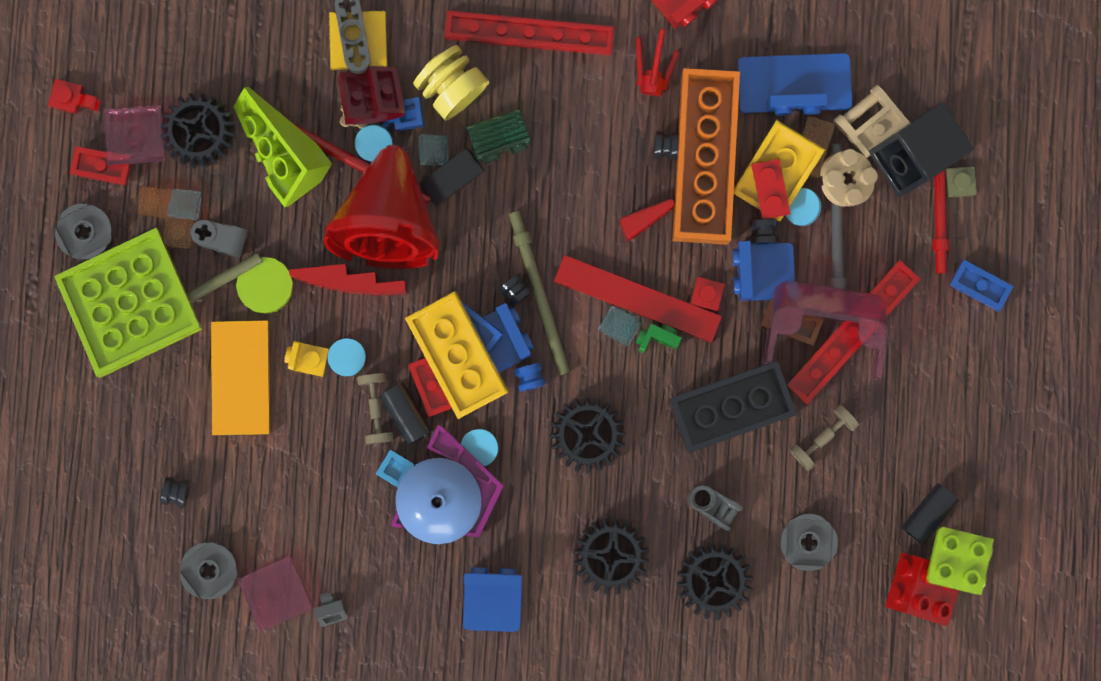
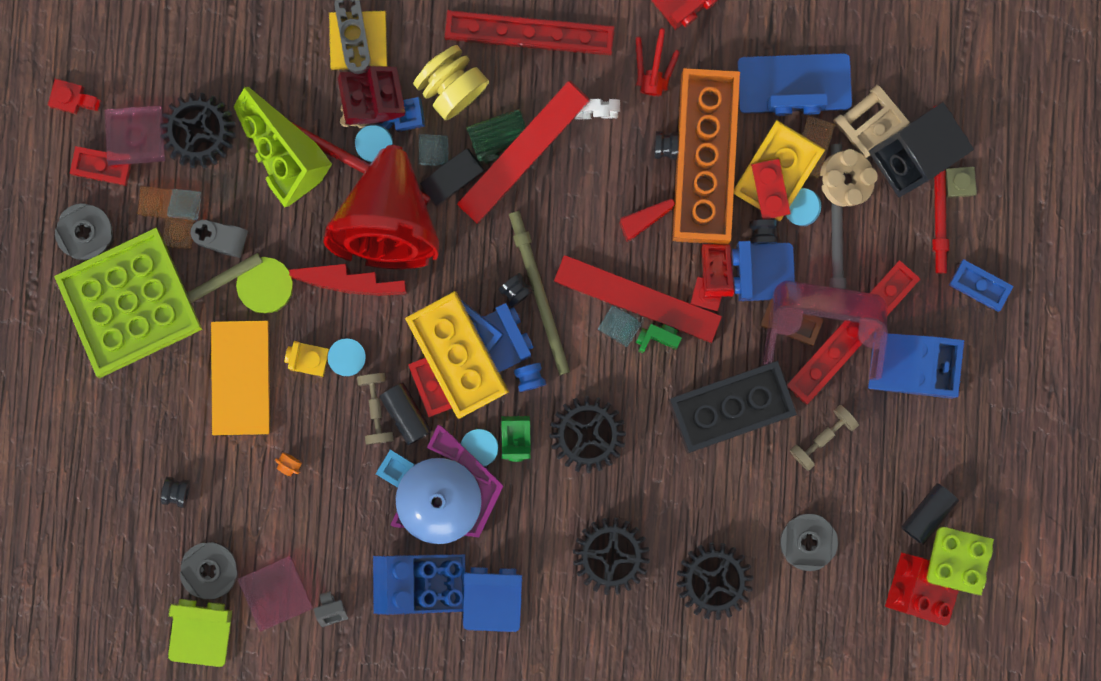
(199, 633): none -> lime bracket
(288, 464): none -> orange plate
(418, 584): none -> blue slope
(516, 438): none -> green bracket
(523, 151): none -> red tile
(600, 109): none -> white plate
(715, 507): dark grey piece -> none
(717, 270): none -> red plate
(921, 366): none -> blue slope

